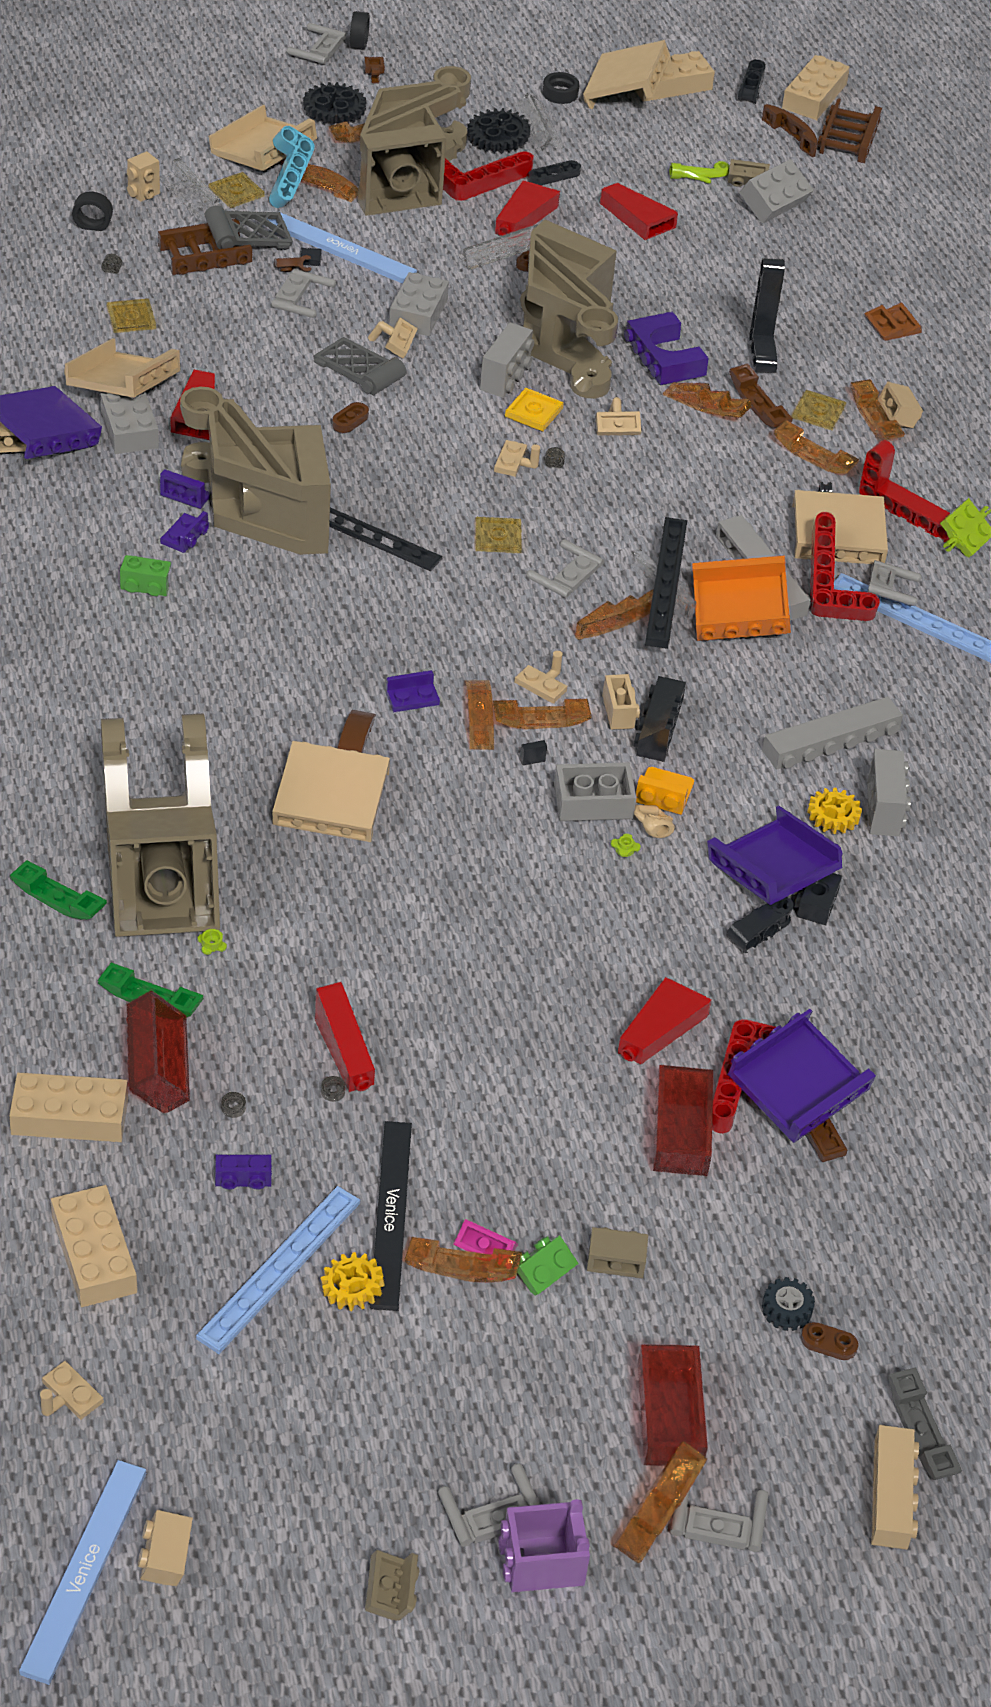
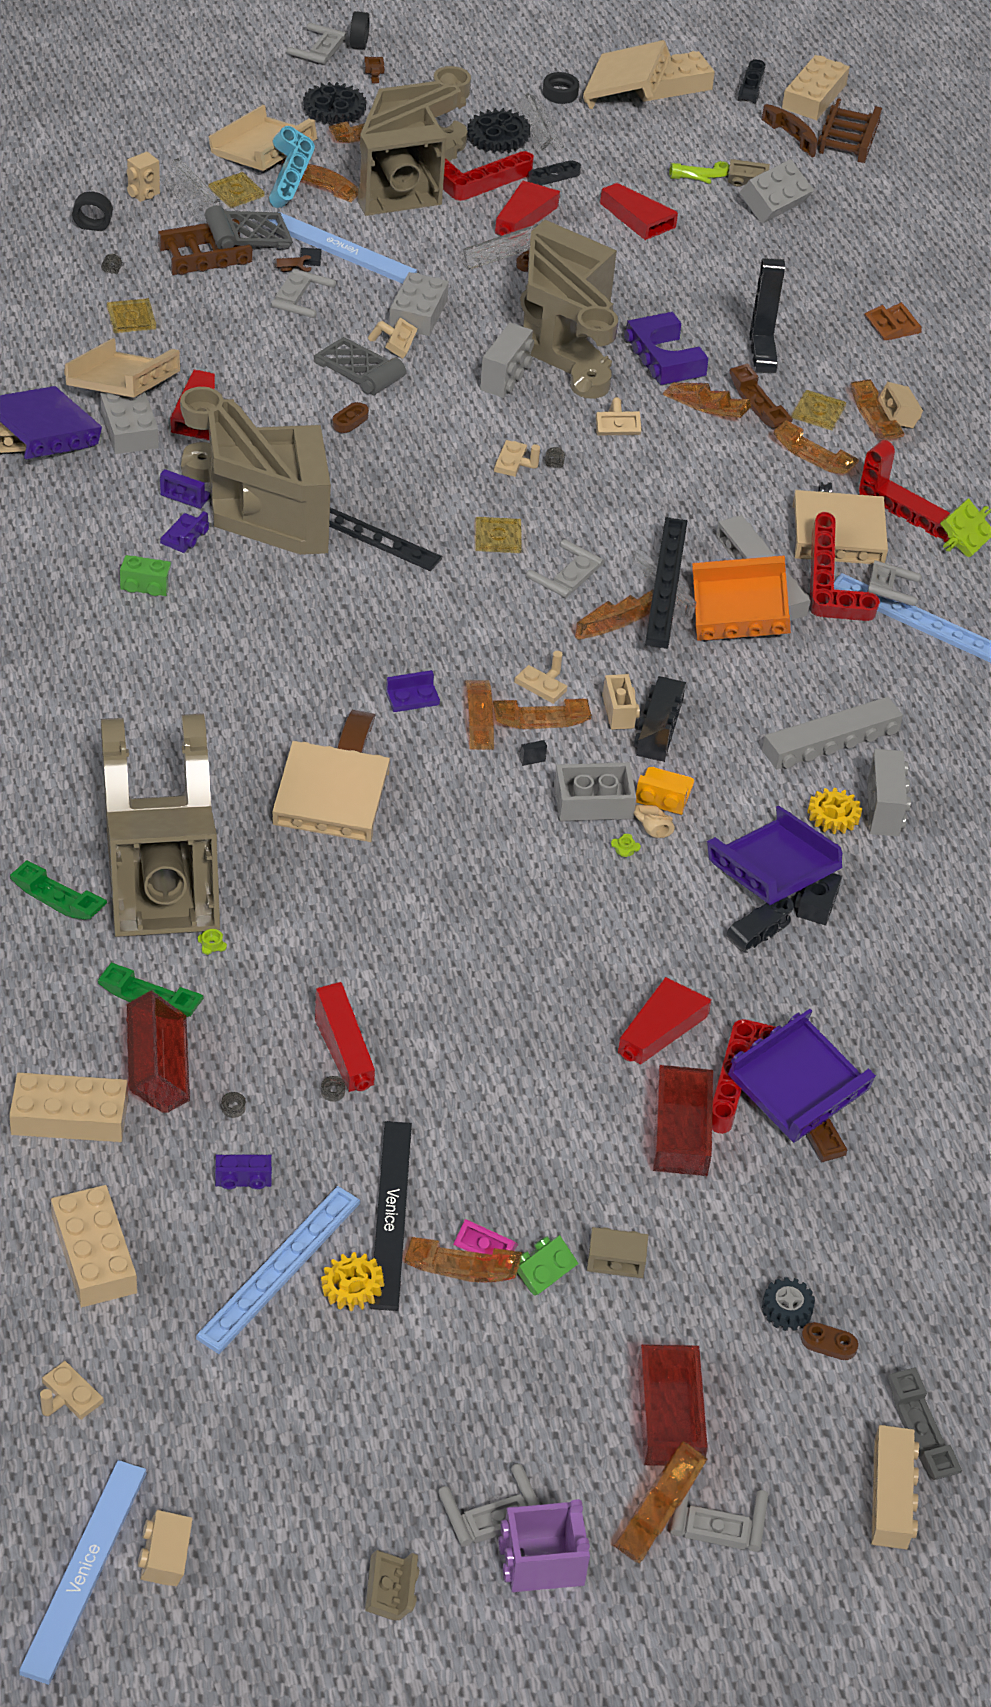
(534, 409): yellow plate -> none

